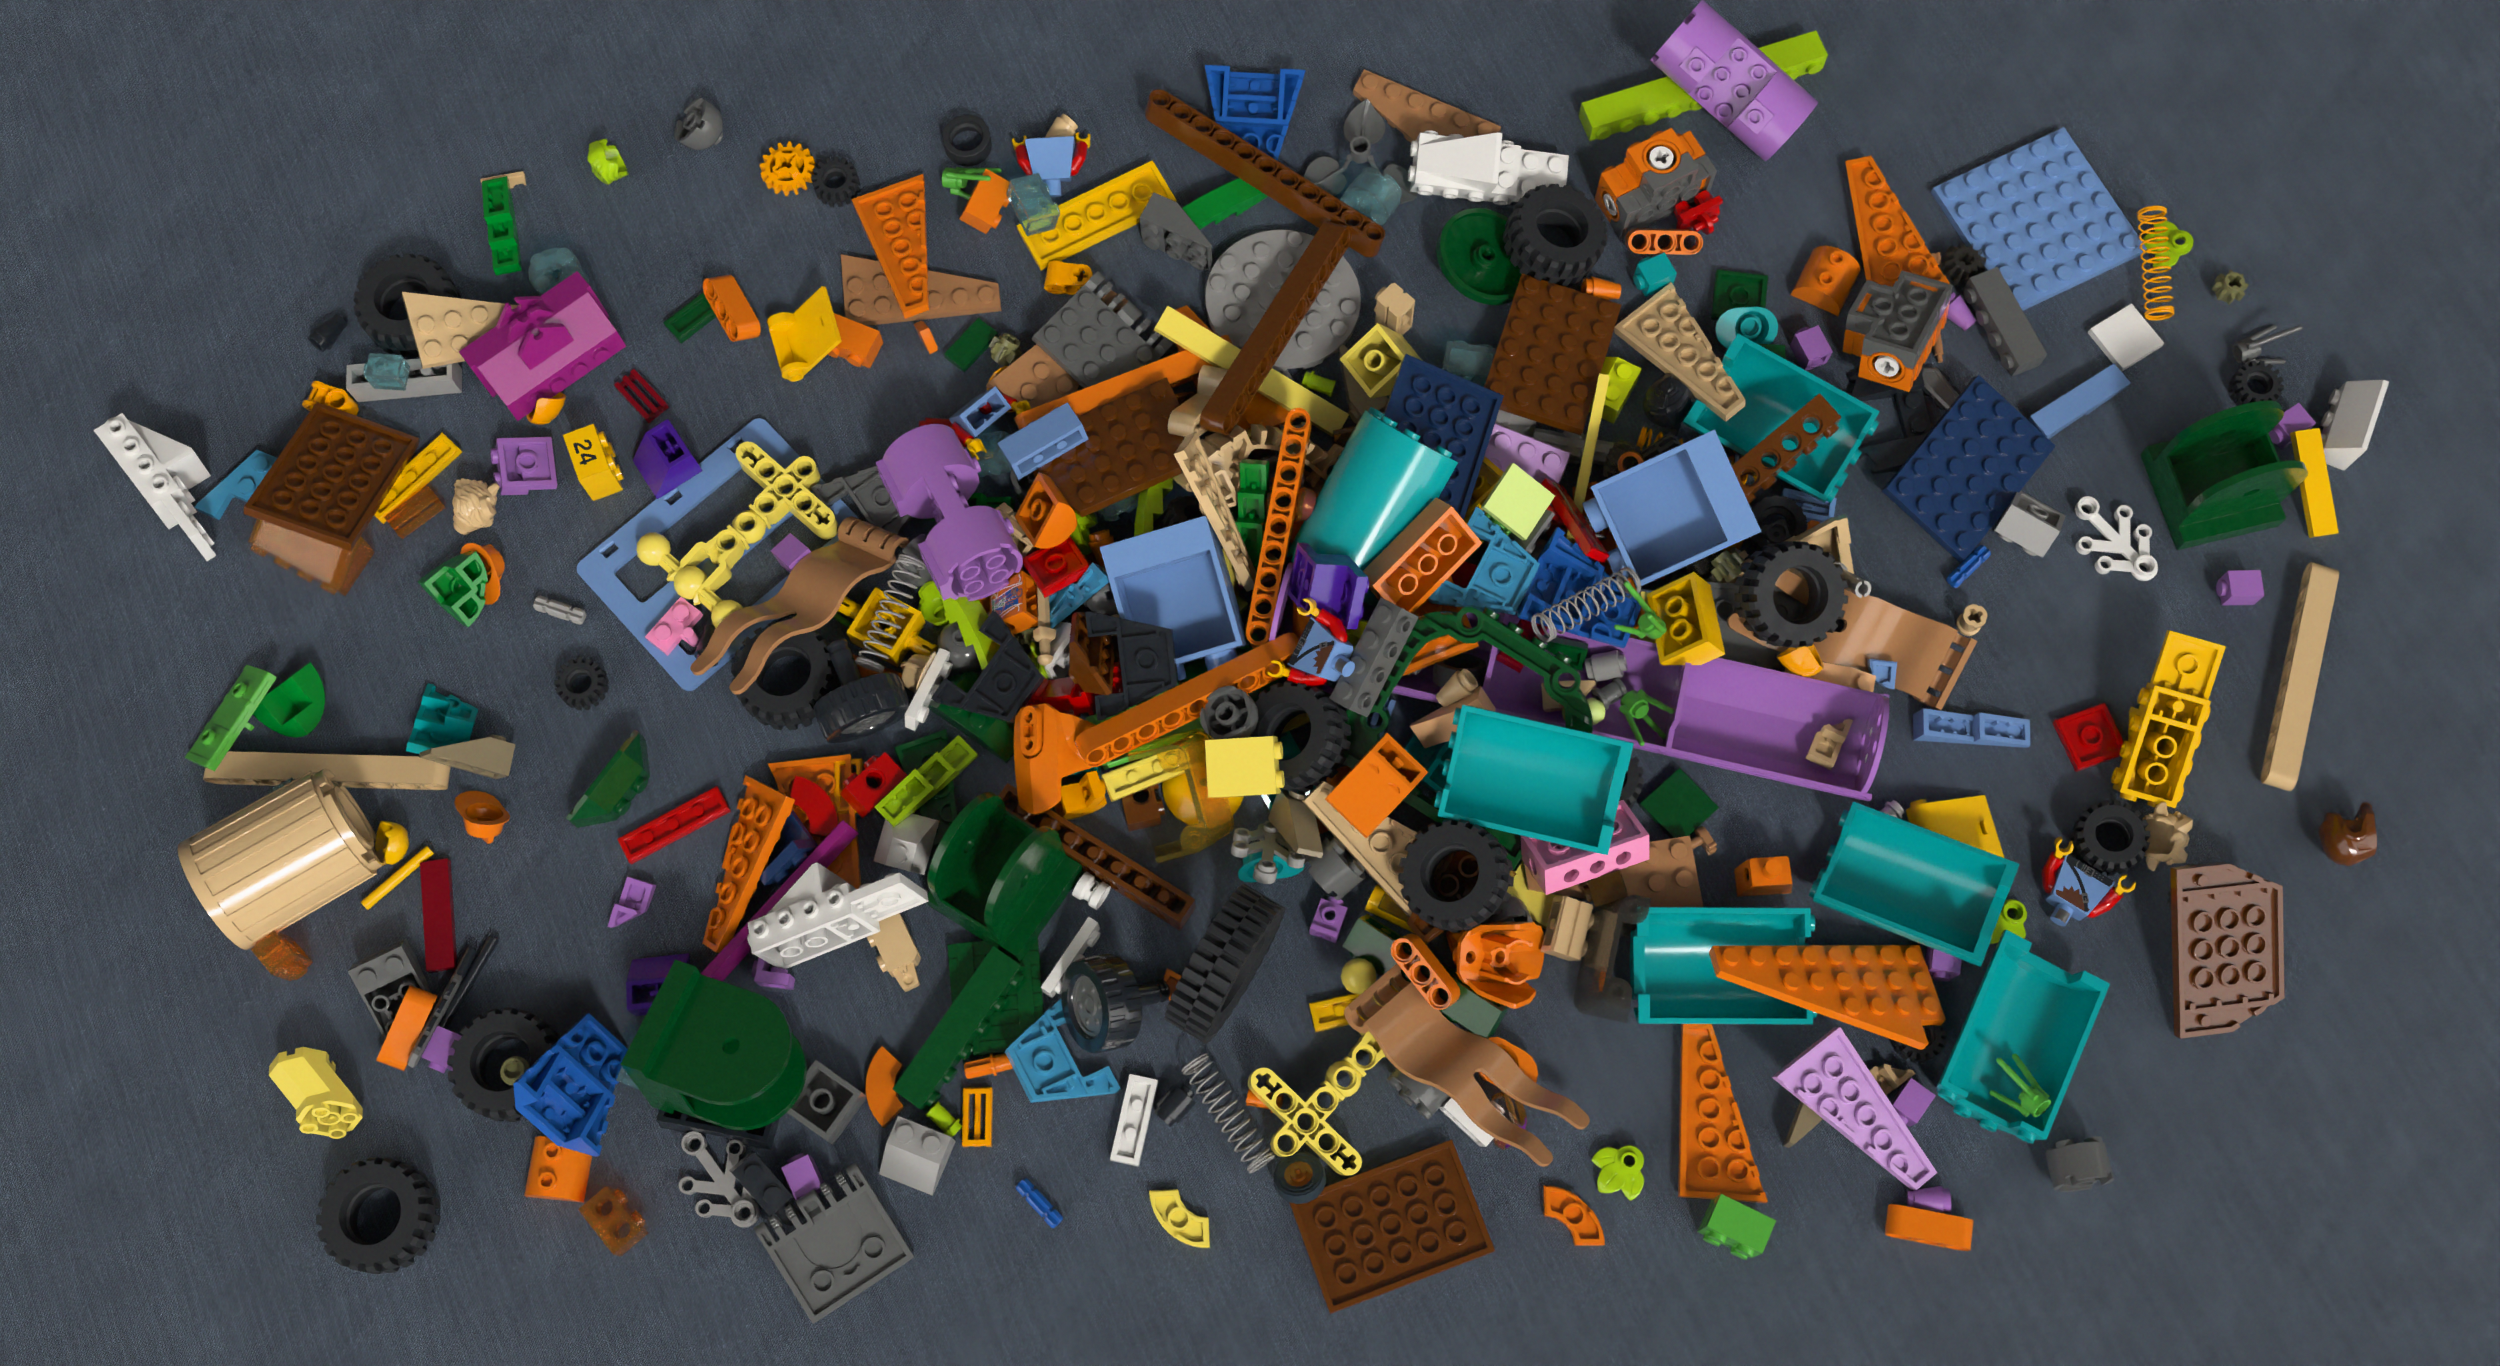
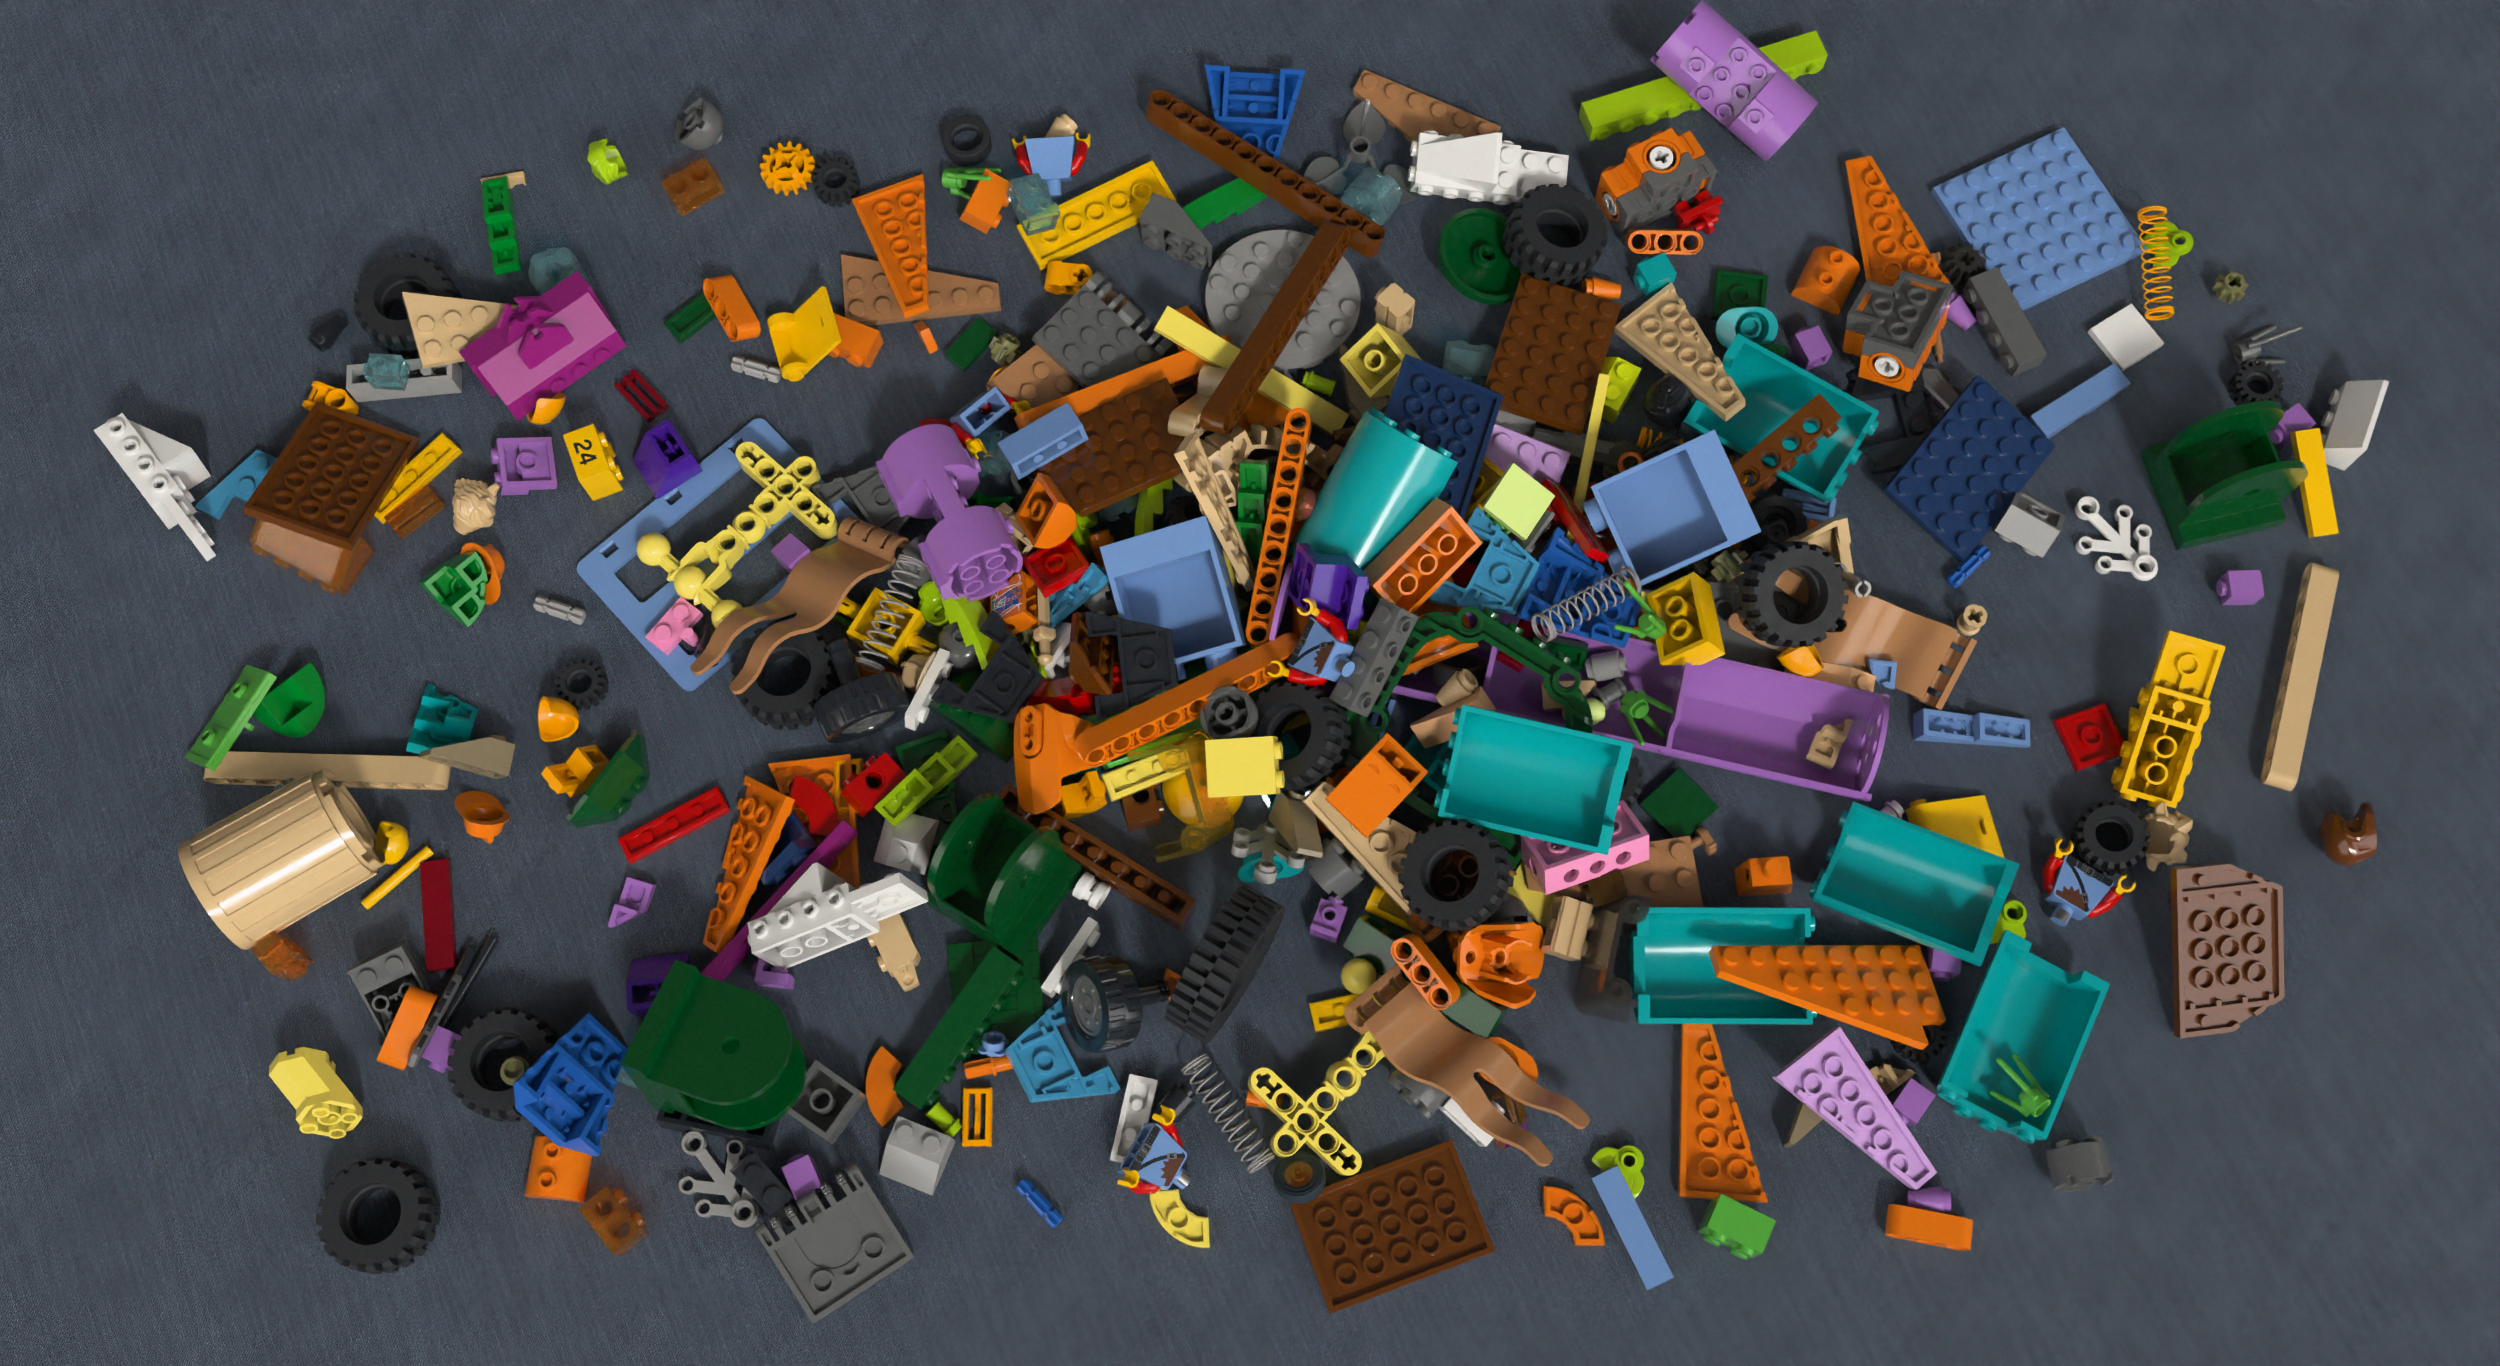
(556, 719): none -> light orange helmet
(578, 772): none -> light orange brick
(695, 192): none -> clear orange brick
(756, 369): none -> light grey axle
(993, 1044): none -> medium blue plate
(1155, 1157): none -> torso
(1632, 1227): none -> medium blue slope

